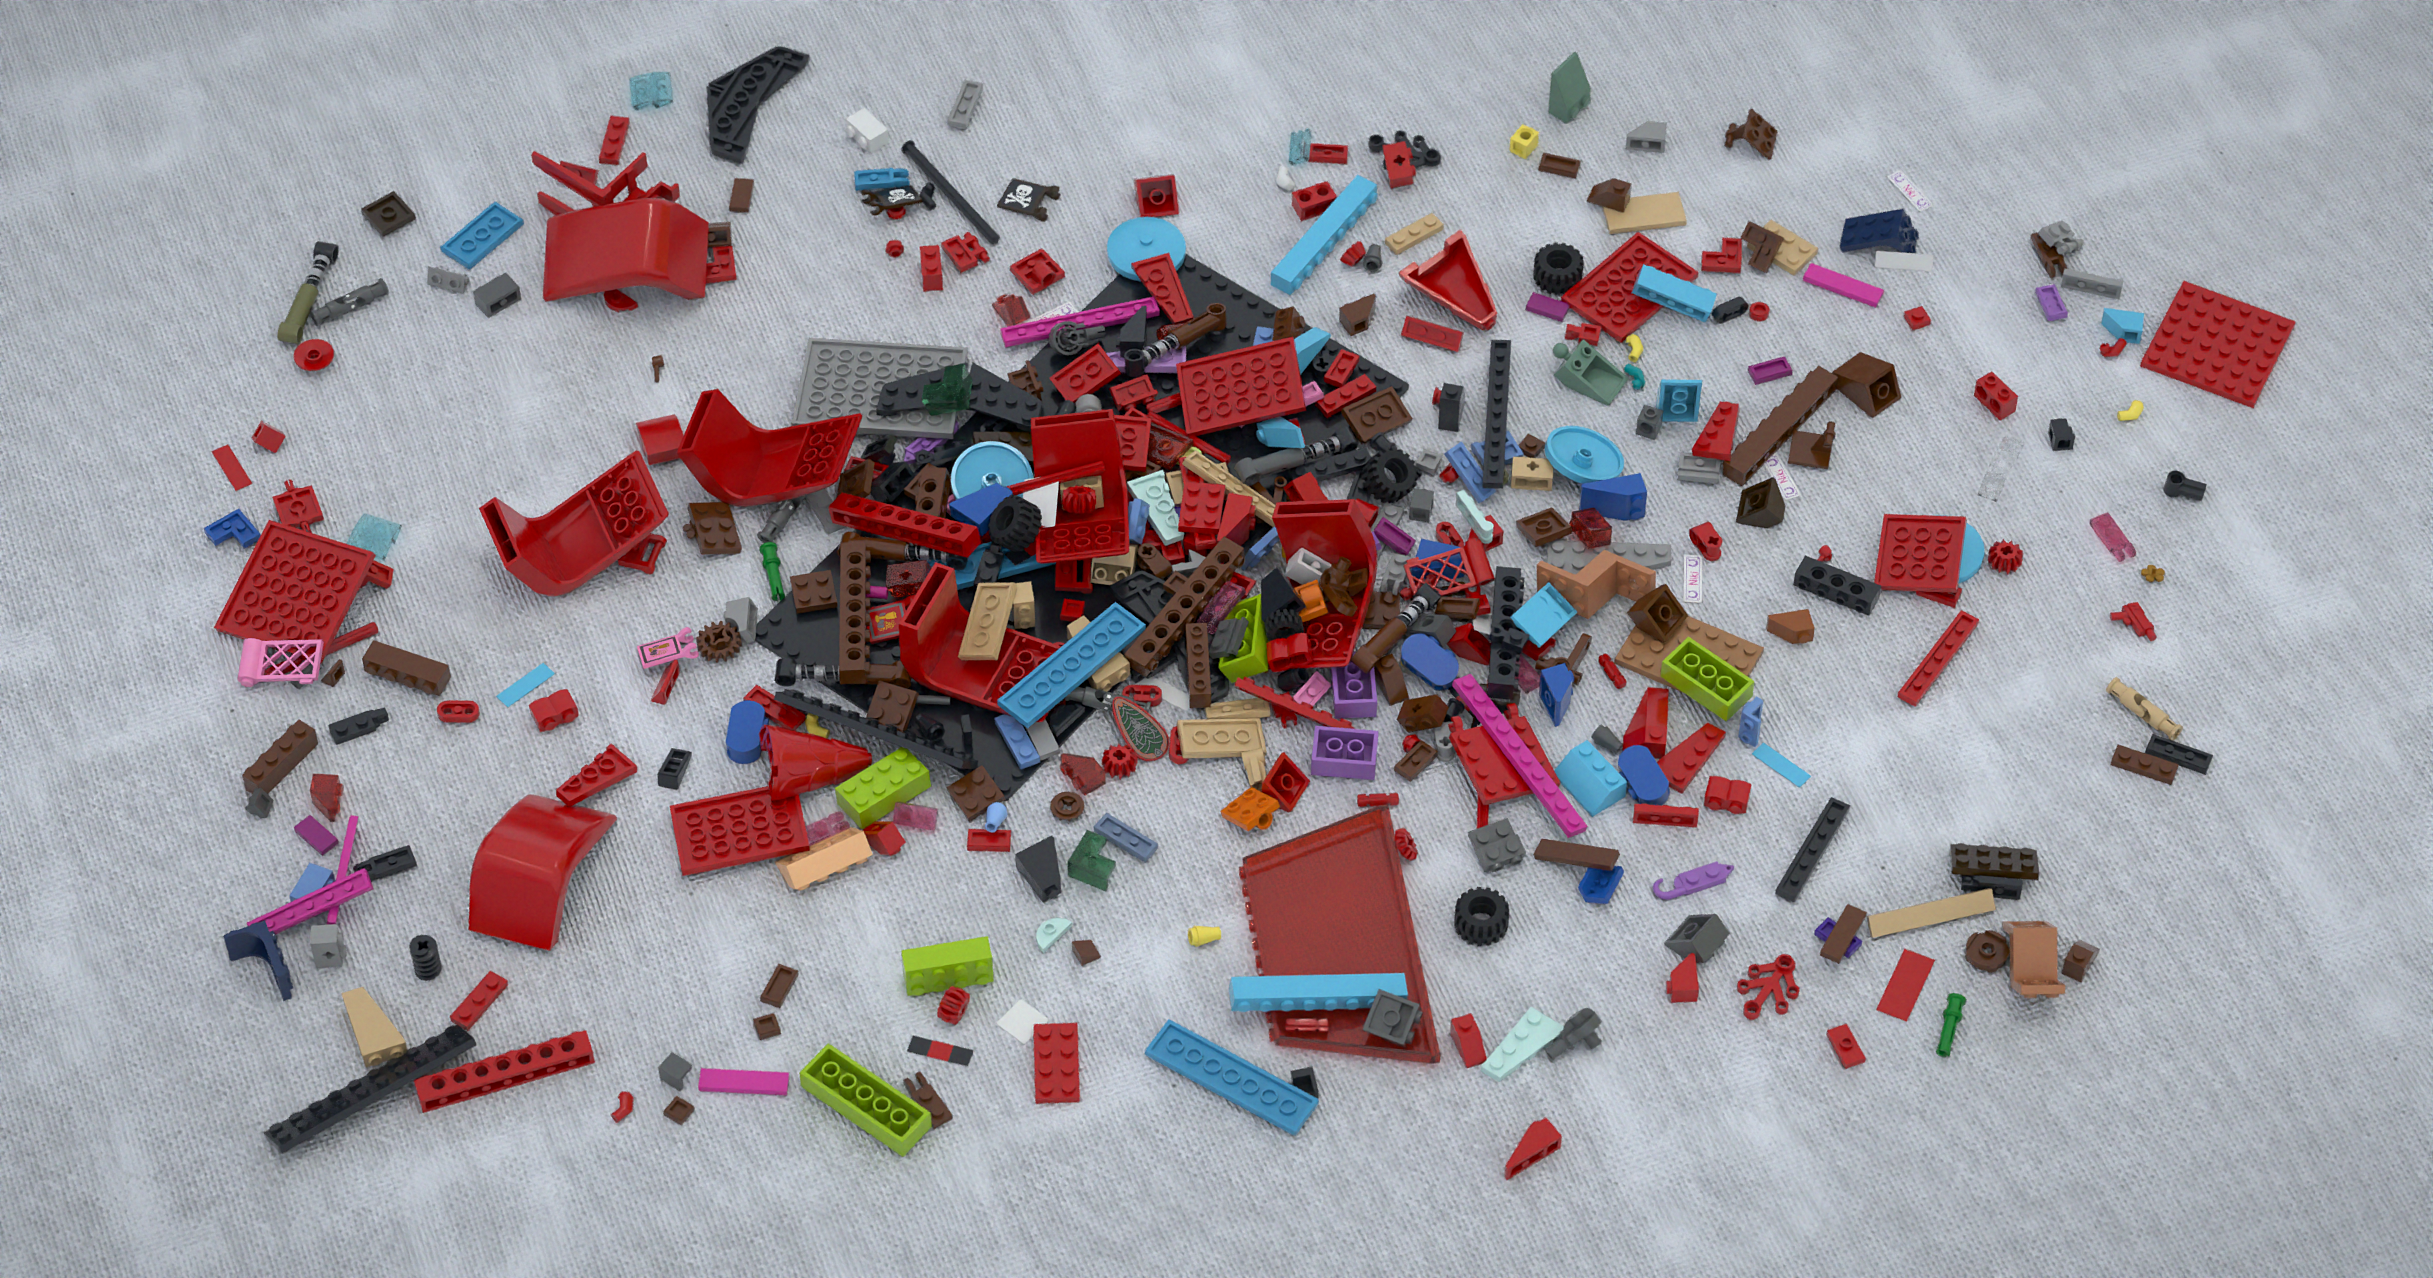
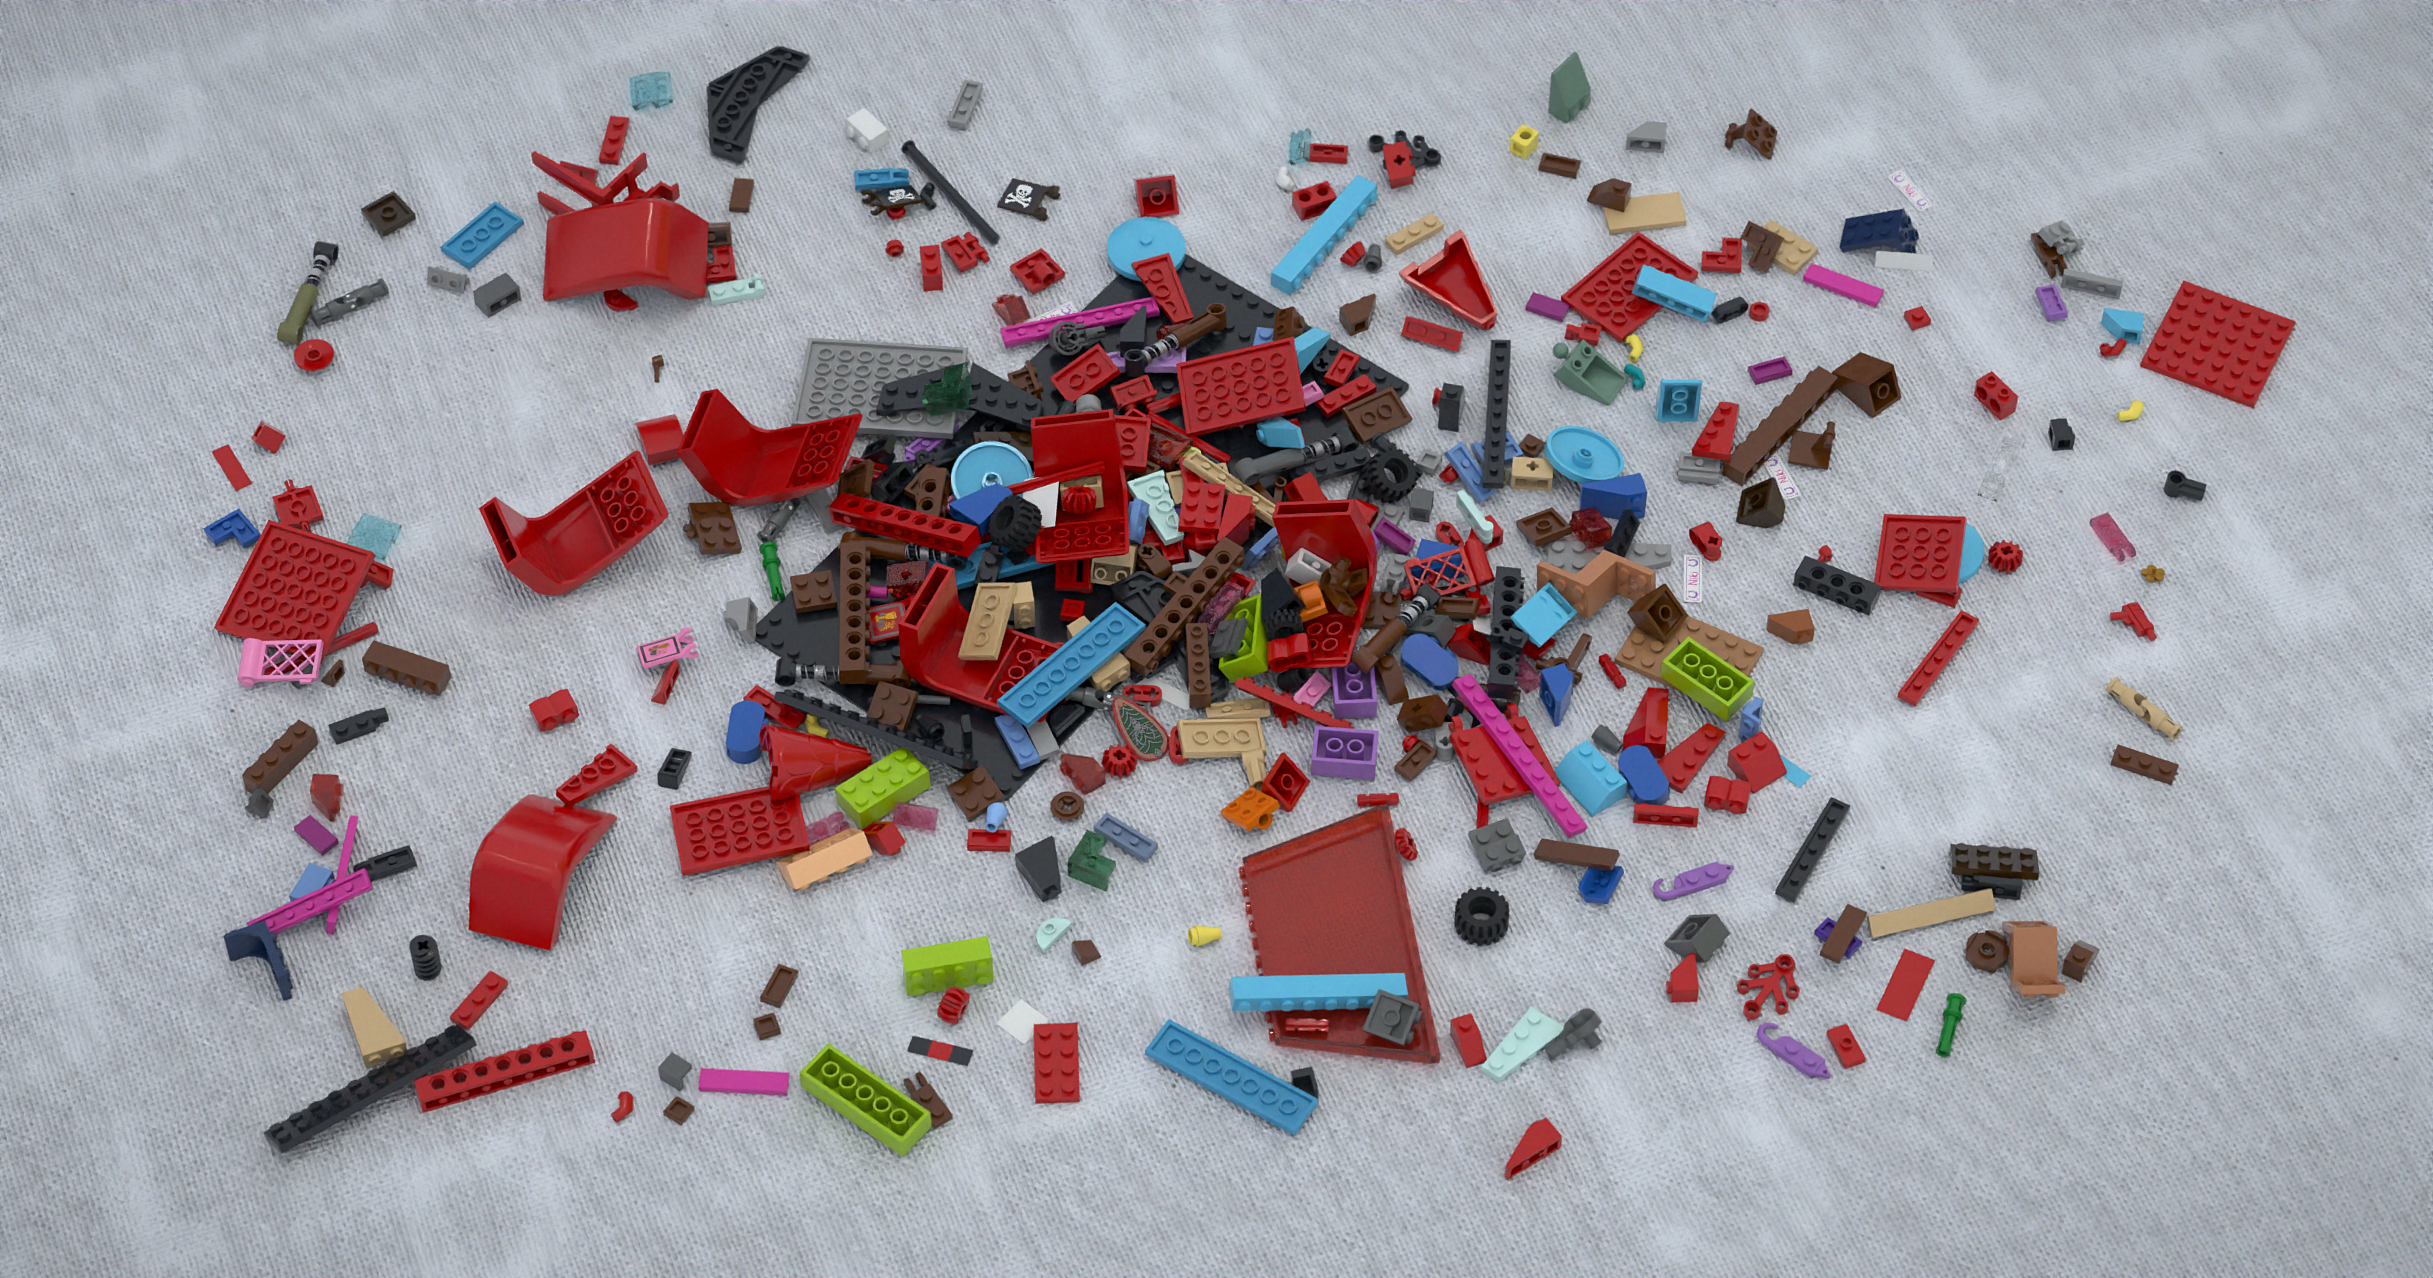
(327, 946): light grey brick -> none
(459, 711): red plate -> none
(525, 685): medium azure sticker -> none
(634, 557): red plate -> none
(719, 641): reddish brown gear -> none
(737, 290): none -> light aqua plate
(1562, 257): black tyre -> none
(1623, 534): none -> black plate
(1649, 422): dark grey brick -> none
(1756, 762): none -> red slope
(1794, 1053): none -> medium lavender plate
(2179, 754): black tile -> none

